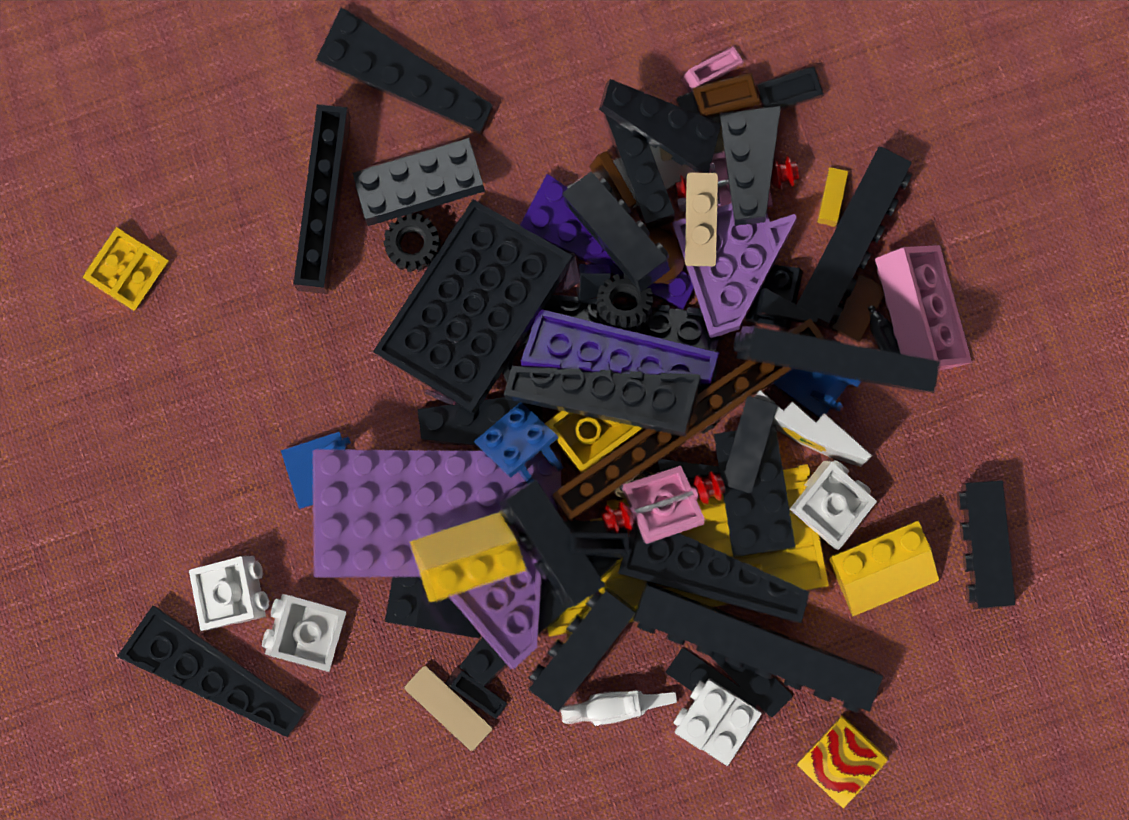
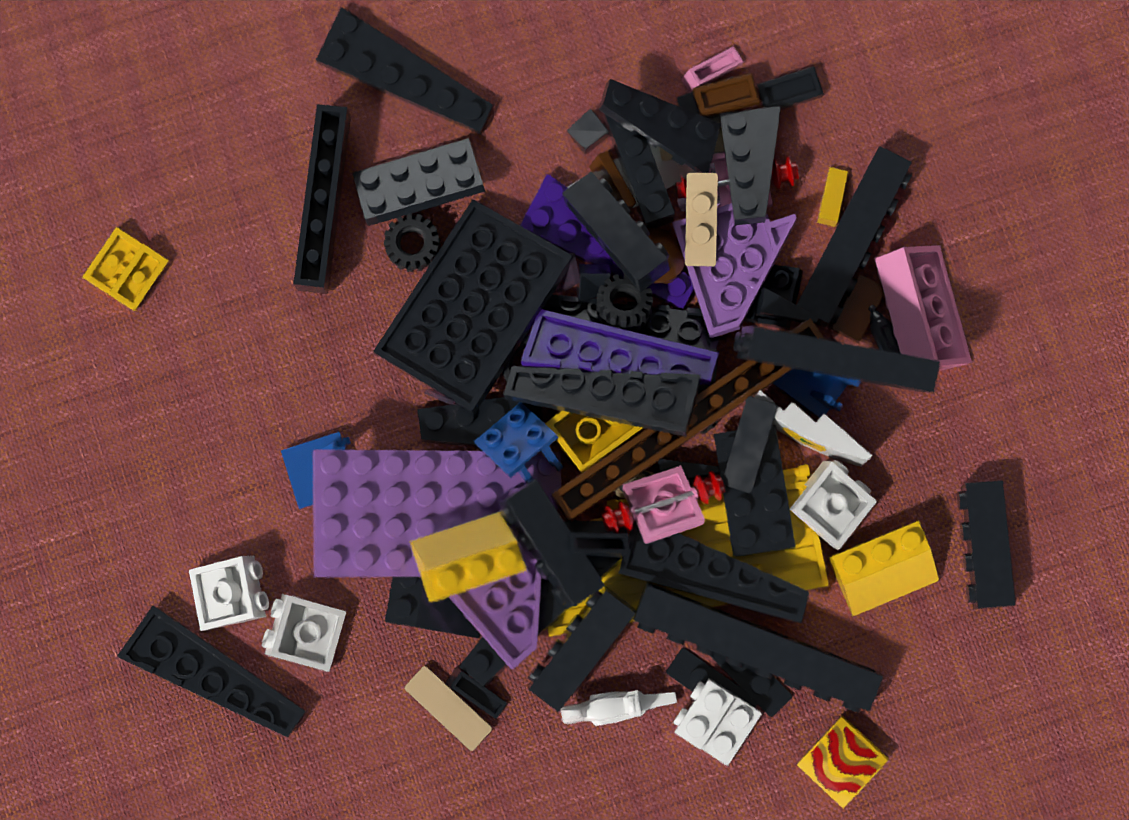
(588, 132): none -> black slope

